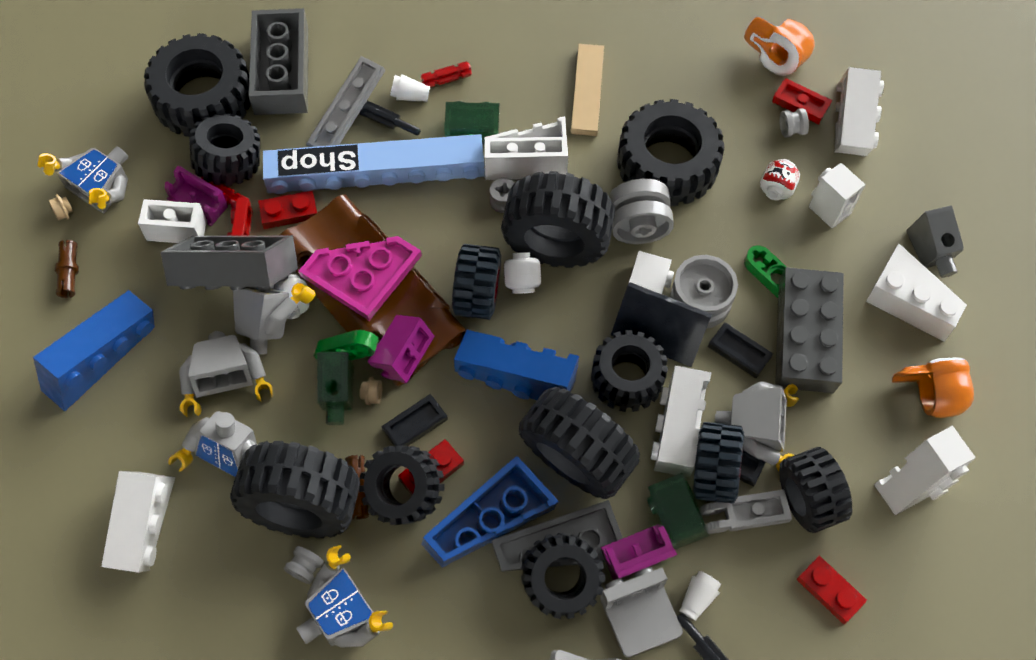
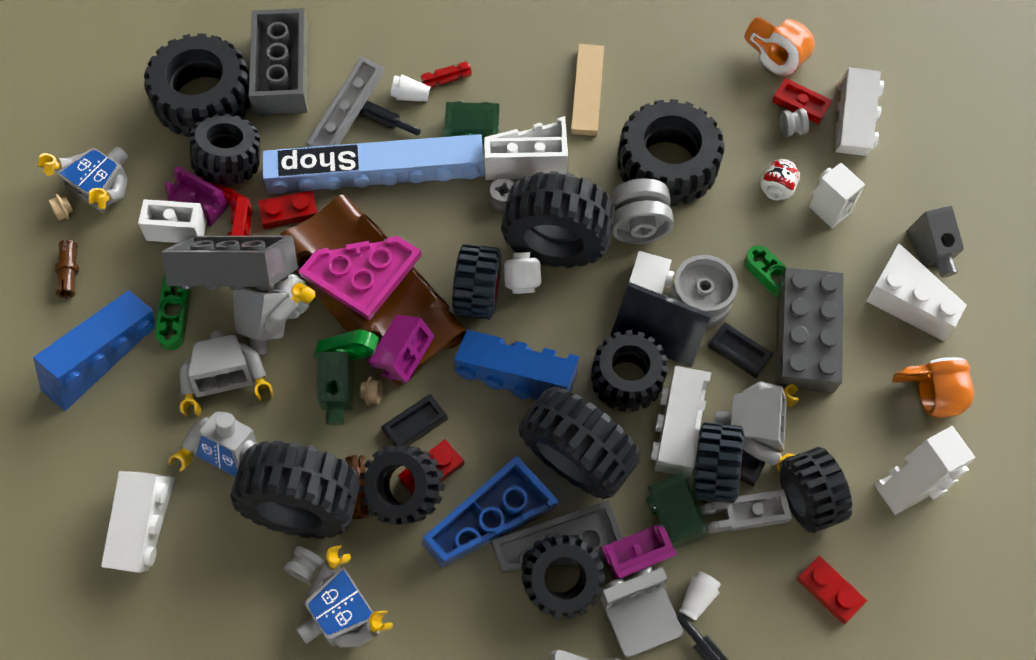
(178, 321): none -> green beam

